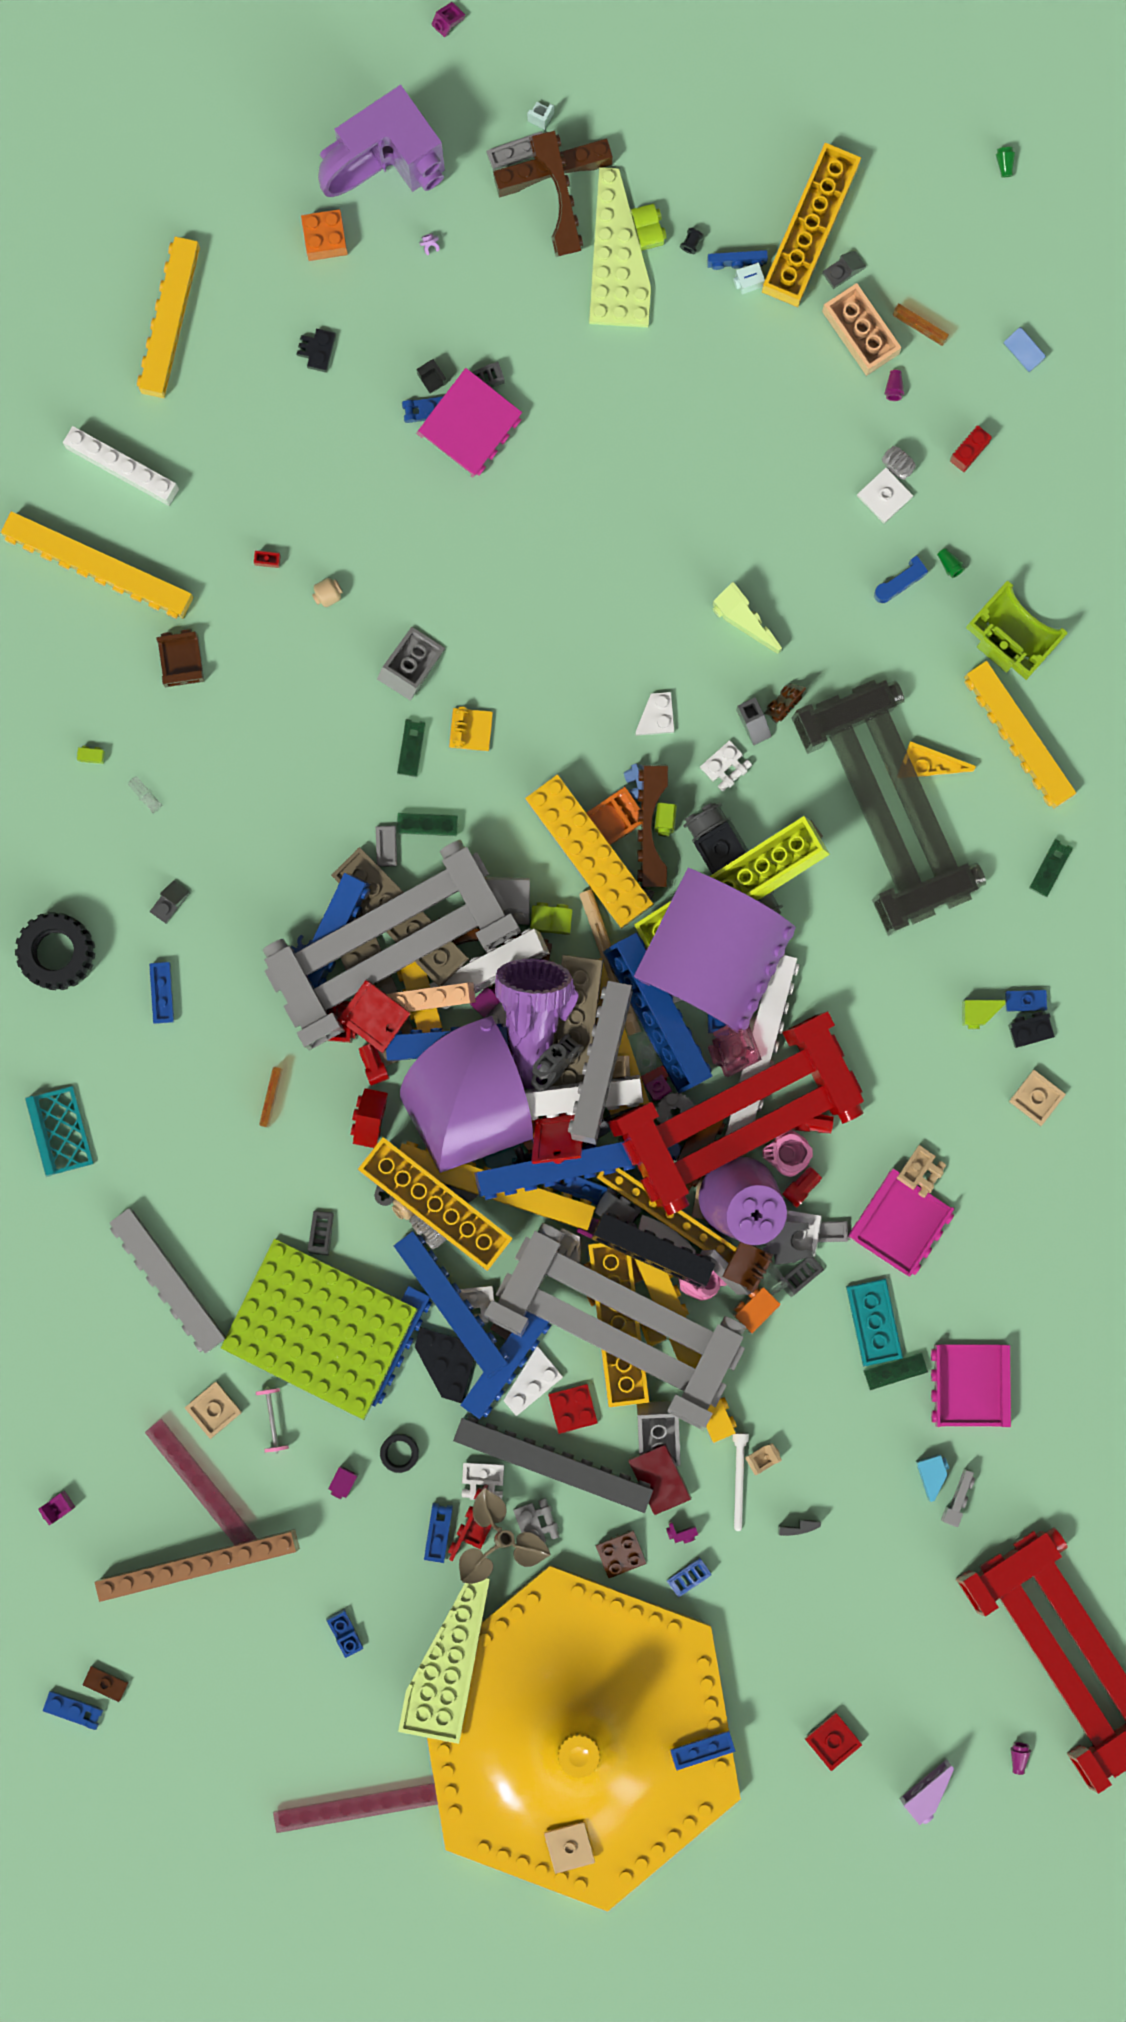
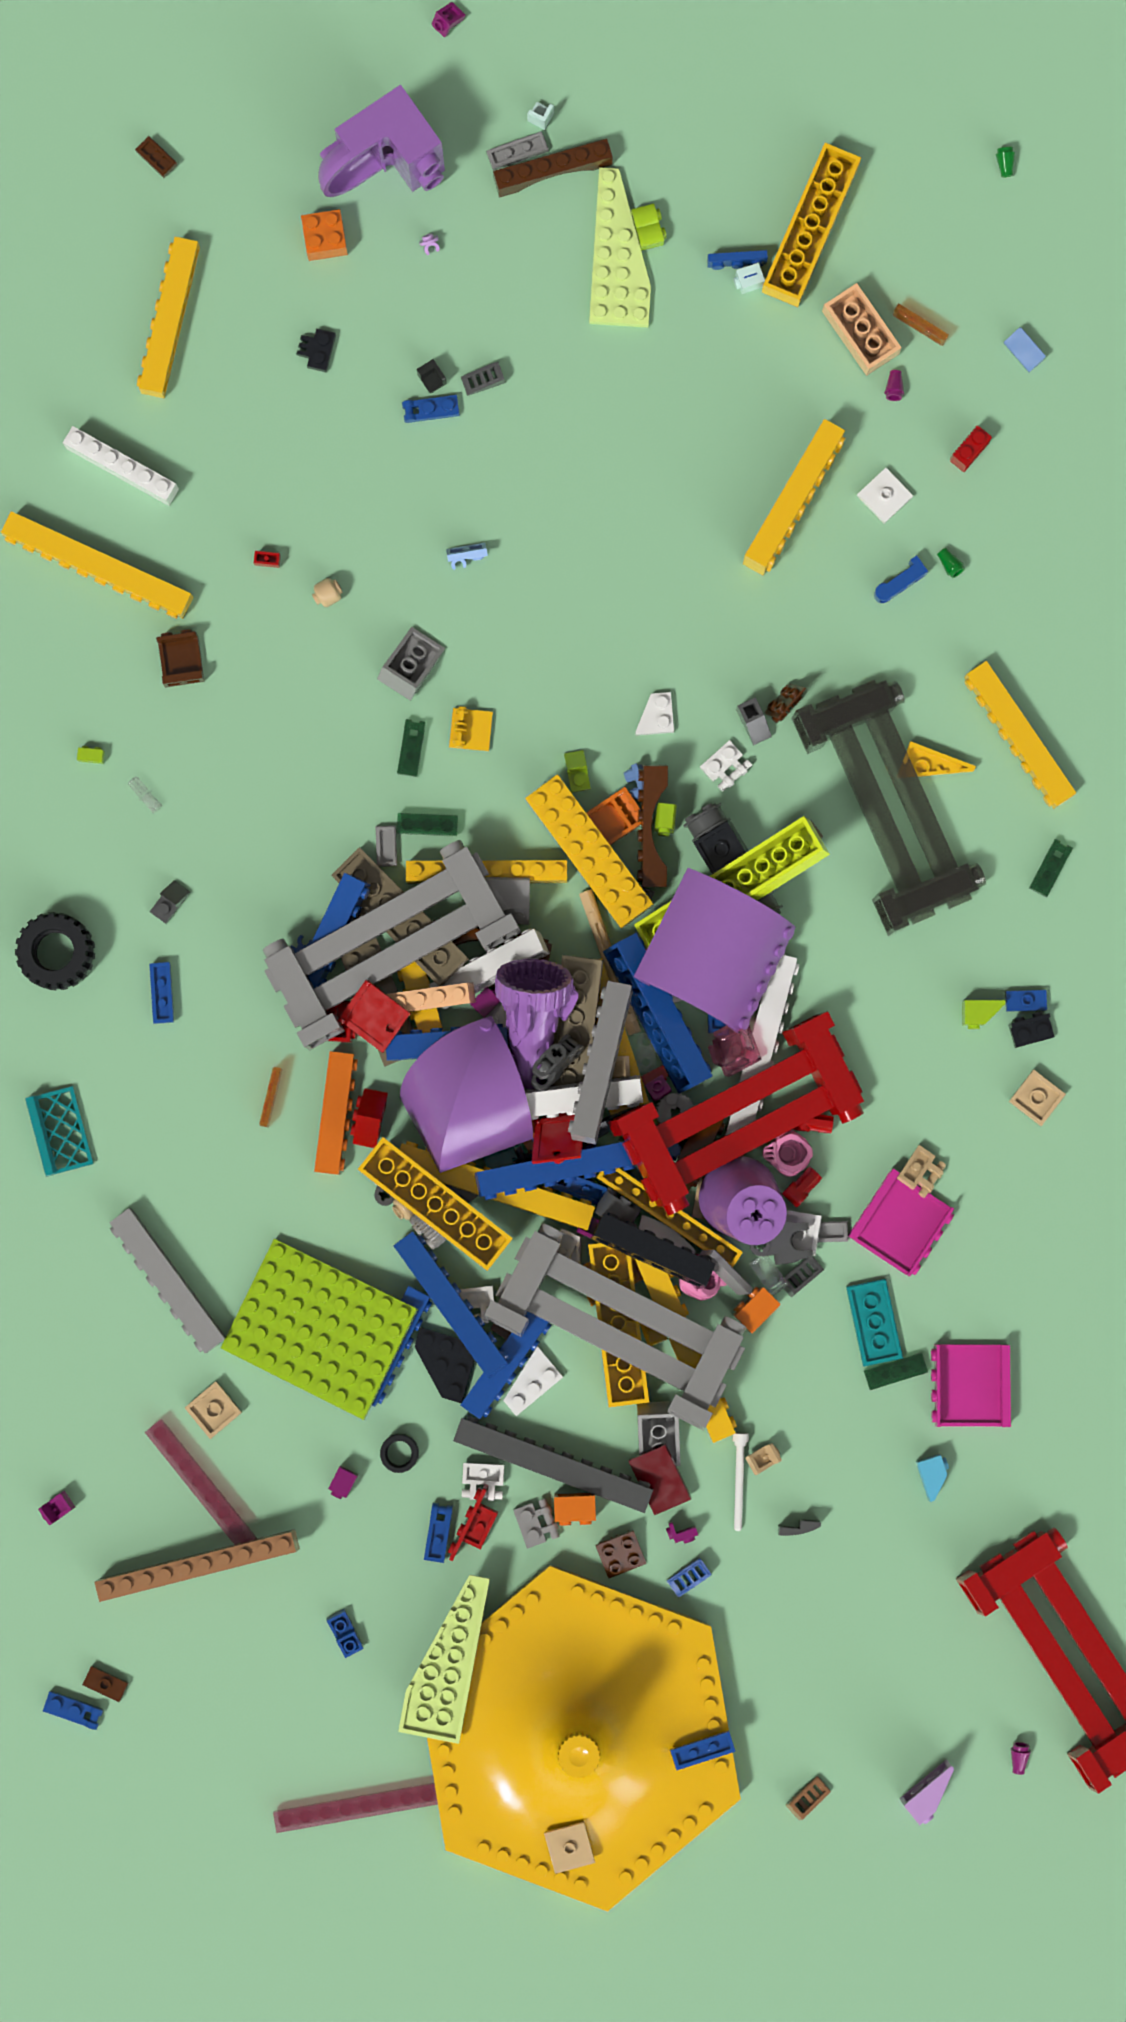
(156, 157): none -> reddish brown plate
(276, 1448): axle -> none
(312, 1240): dark grey slope -> none
(334, 1113): none -> orange brick
(375, 1068): red piece -> none
(470, 422): dark pink panel -> none
(473, 552): none -> light blue plate
(528, 1548): dark tan plant -> none
(537, 870): none -> yellow brick
(546, 151): reddish brown arch -> none
(551, 919): lime brick -> none
(572, 1408): red plate -> none
(574, 1507): none -> orange brick
(577, 771): none -> lime slope
(691, 241): black bush -> none
(735, 610): yellowish green wedge -> none
(748, 1266): reddish brown hinge -> none
(792, 500): none -> yellow brick
(803, 1793): none -> medium nougat slope
(833, 1741): red plate -> none
(844, 269): dark grey slope -> none
(898, 462): light grey gear -> none
(953, 1515): light grey plate -> none
(1012, 634): lime piece -> none

